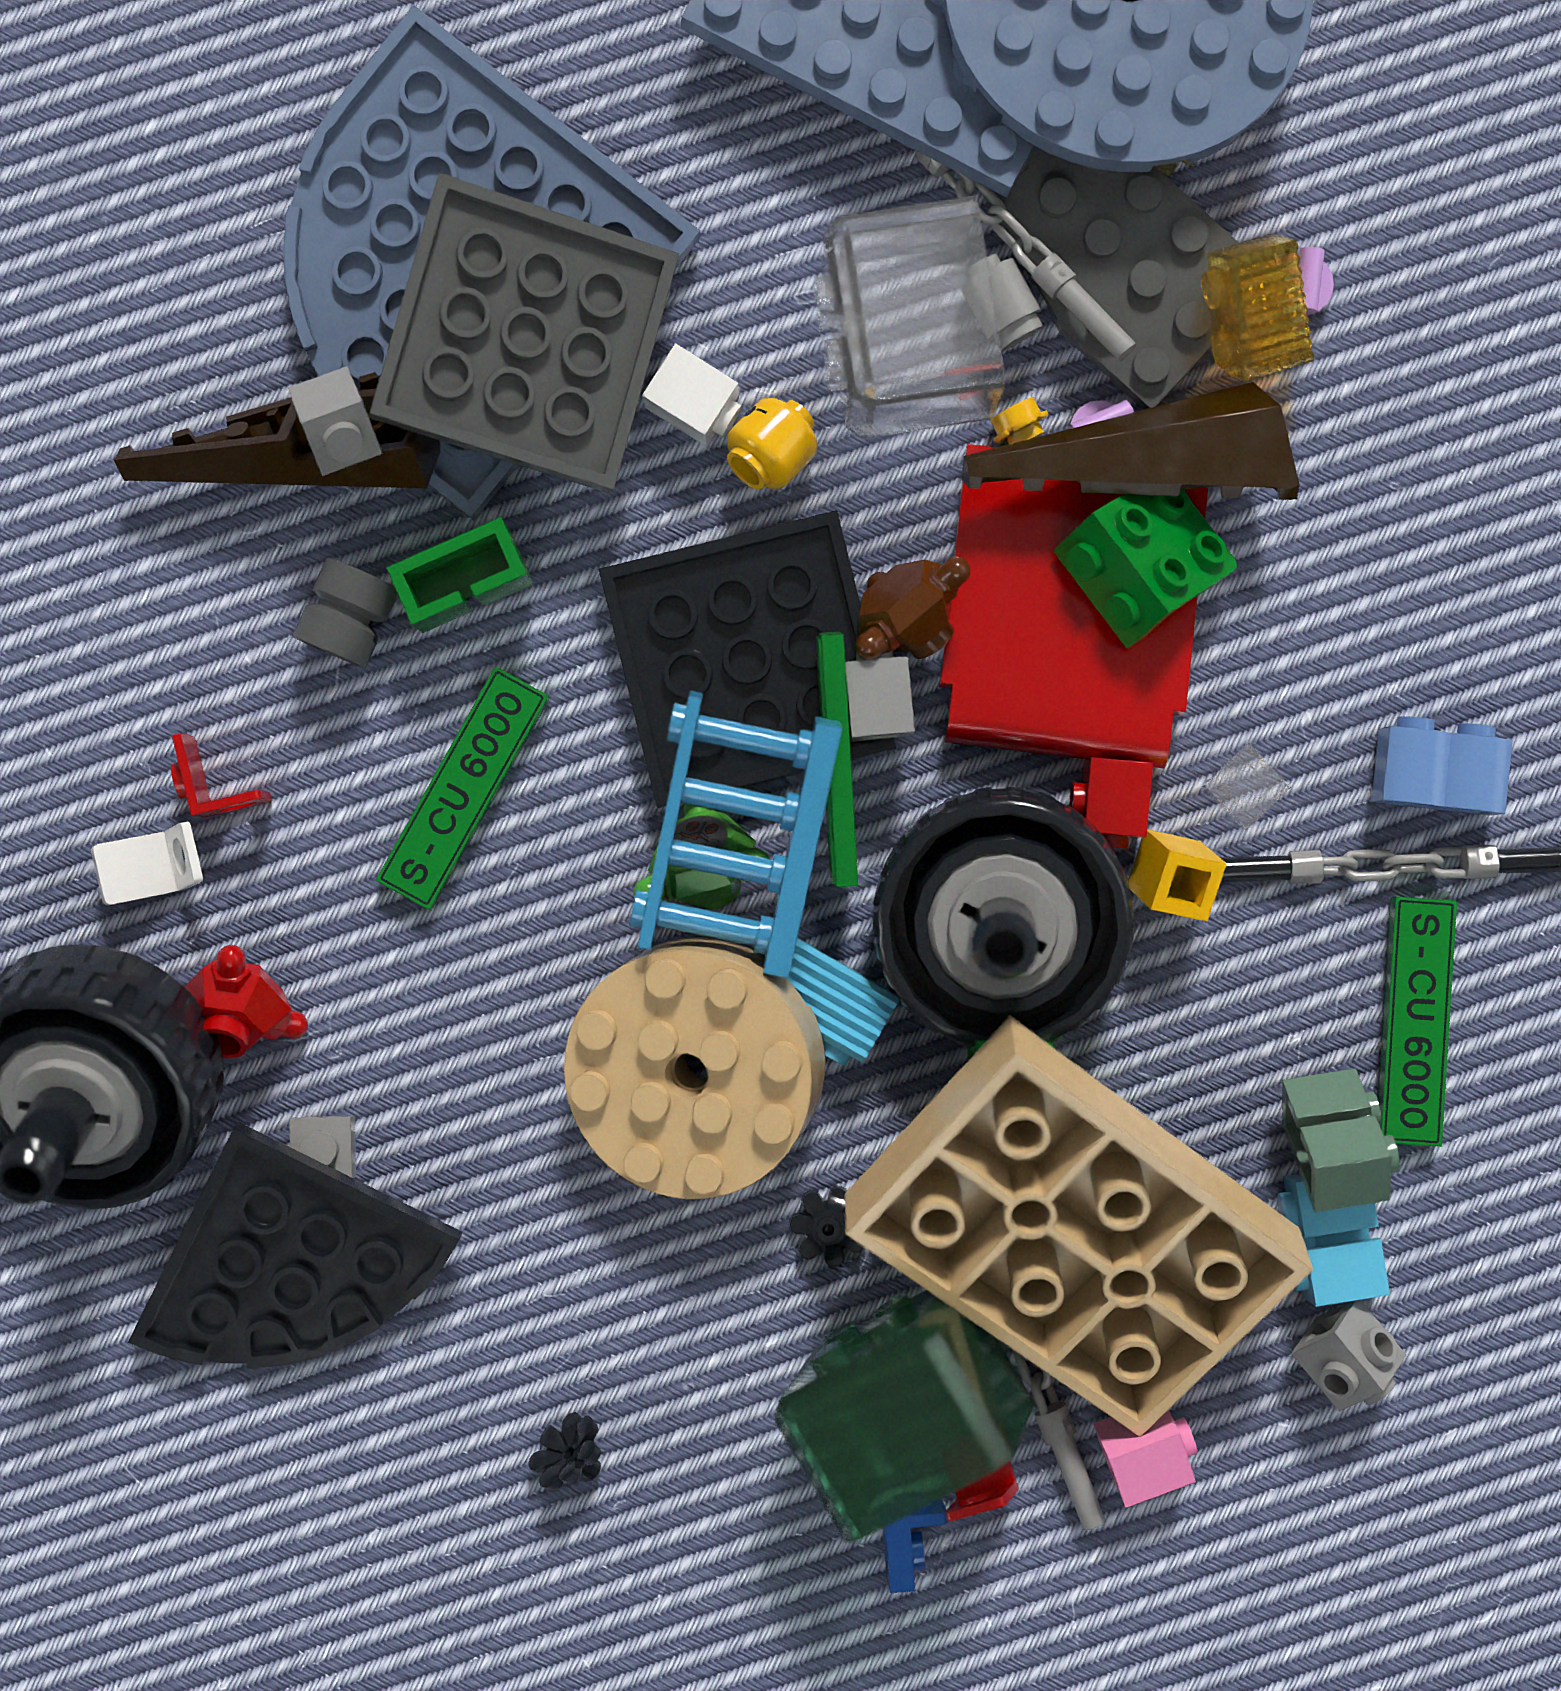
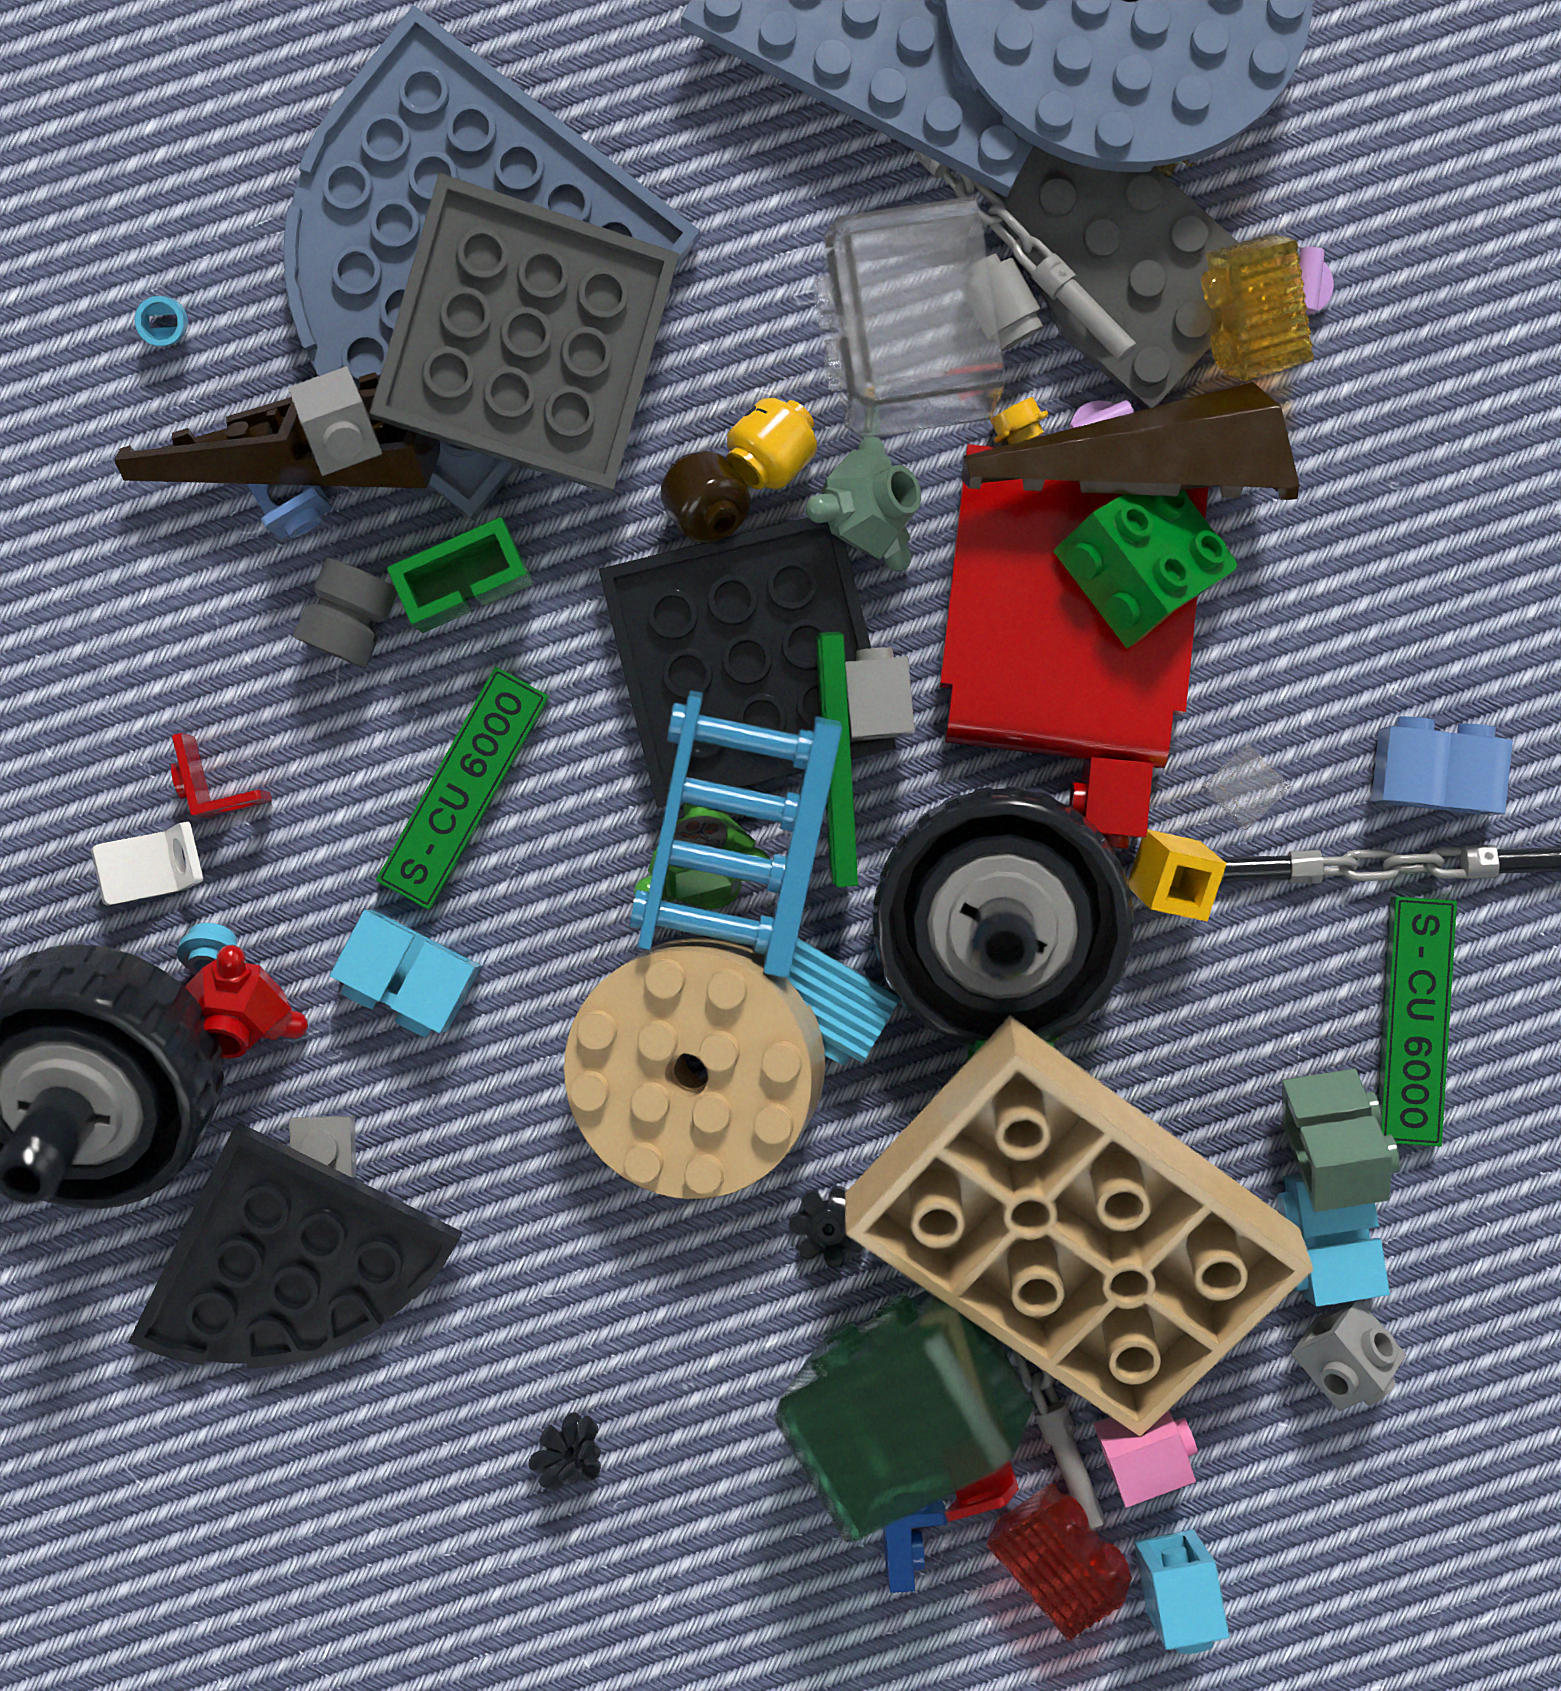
(158, 307): none -> medium azure hinge
(203, 944): none -> medium azure plate
(294, 516): none -> medium blue bracket
(404, 971): none -> medium azure piece
(693, 396): white brick -> none
(705, 496): none -> dark brown head
(870, 504): none -> sand green rock
(909, 608): reddish brown rock -> none
(1061, 1560): none -> clear red brick
(1181, 1591): none -> medium azure brick

